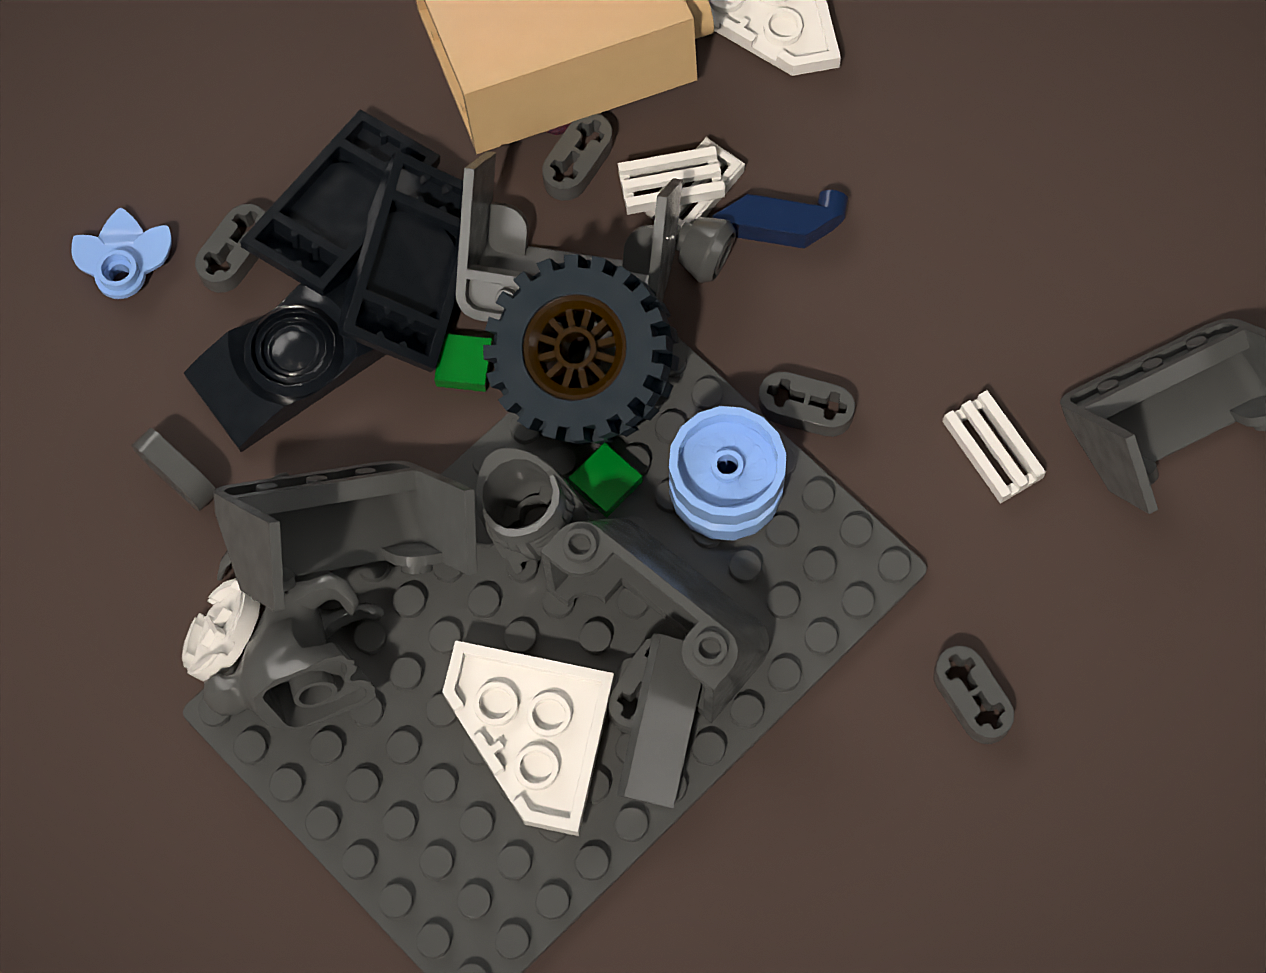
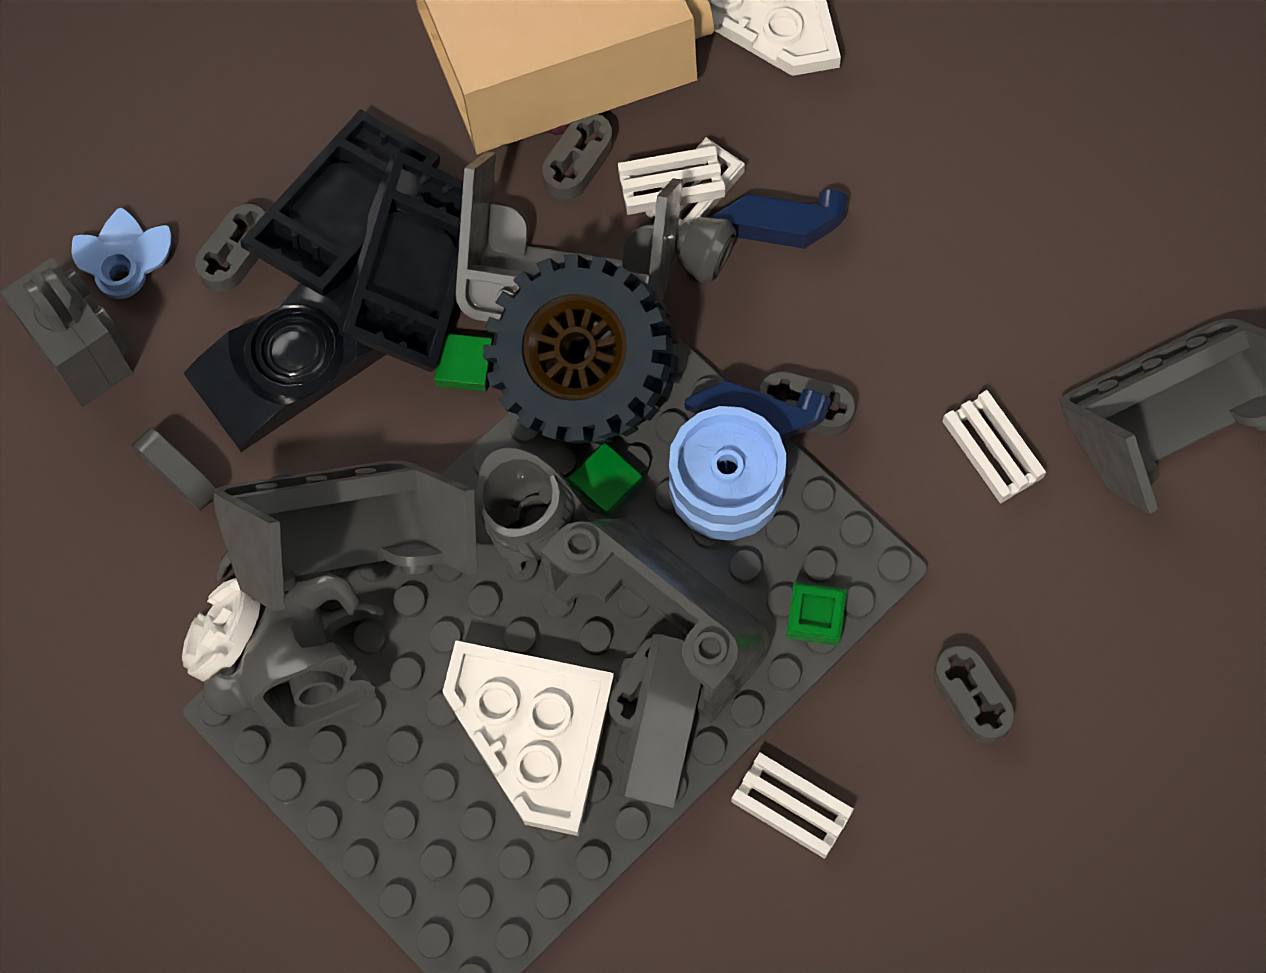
(69, 329): none -> dark grey brick
(783, 417): none -> dark blue piece
(804, 788): none -> white tile
(816, 614): none -> green tile

